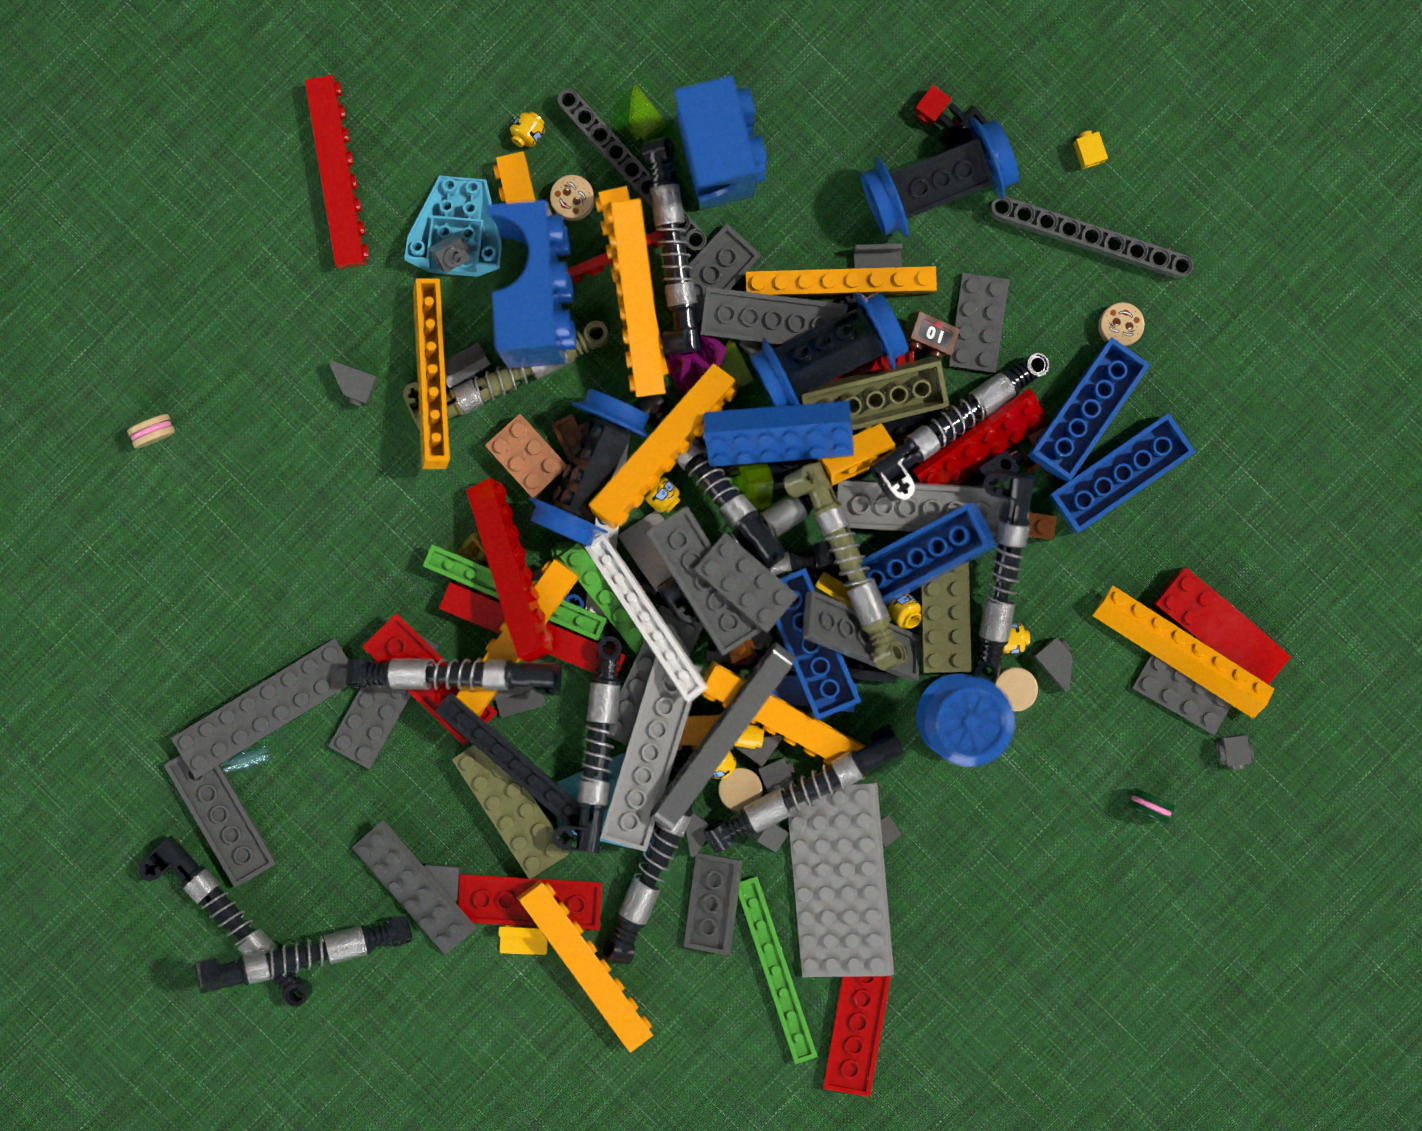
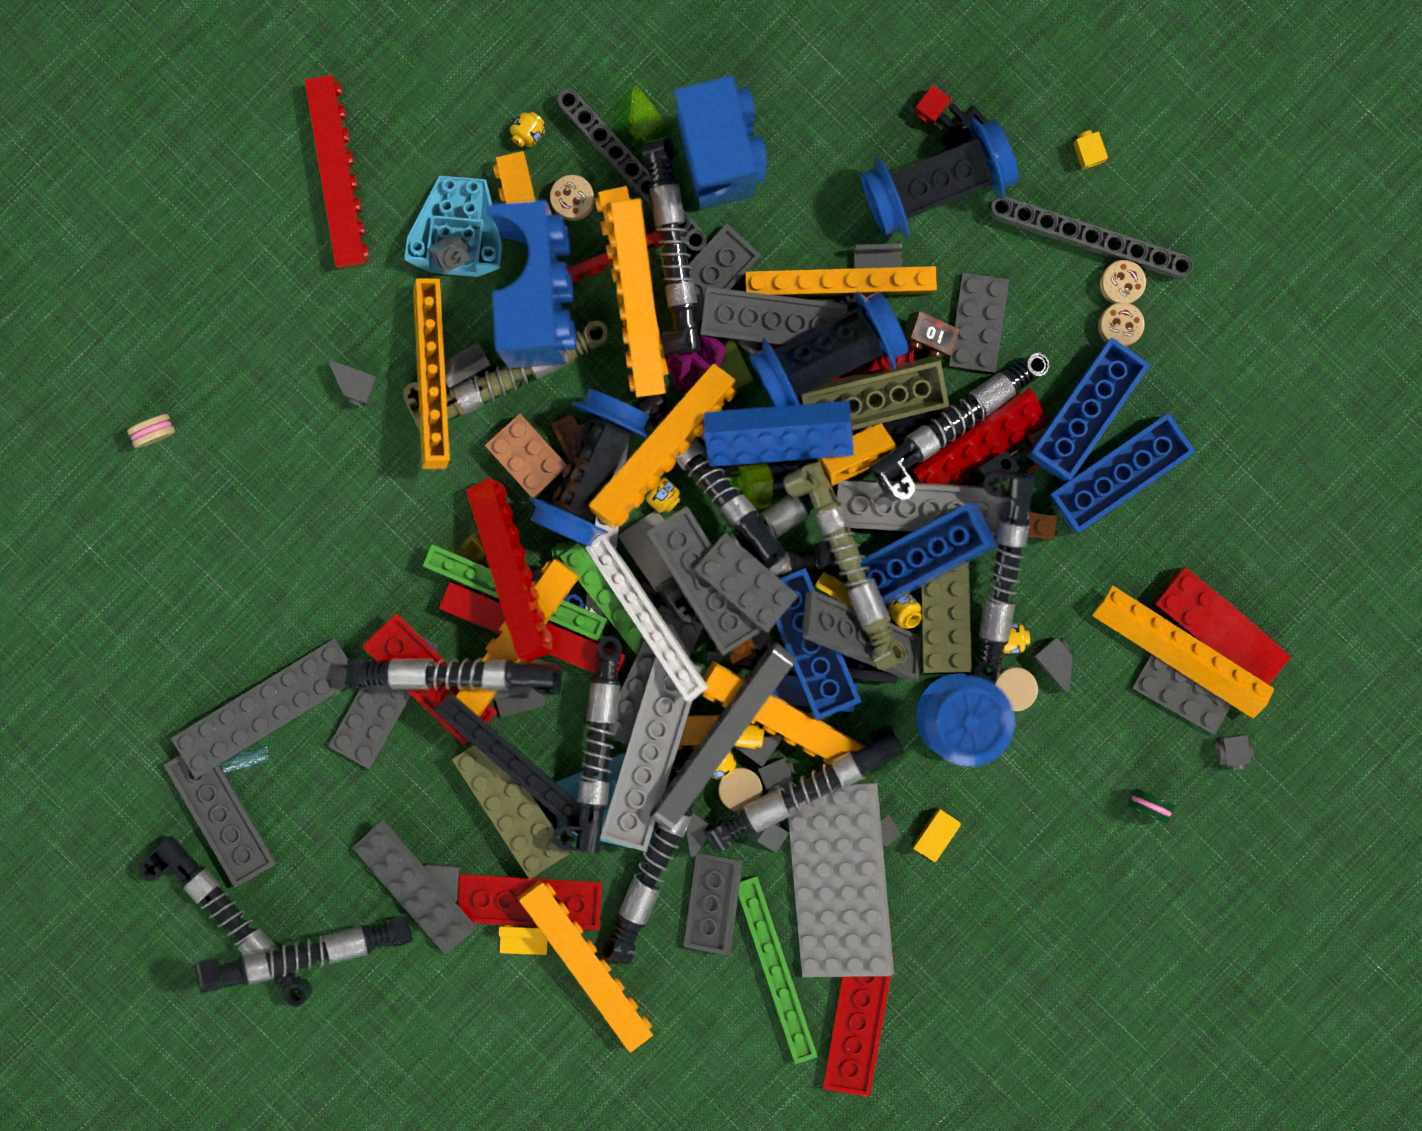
(936, 835): none -> yellow panel
(1122, 282): none -> tan head

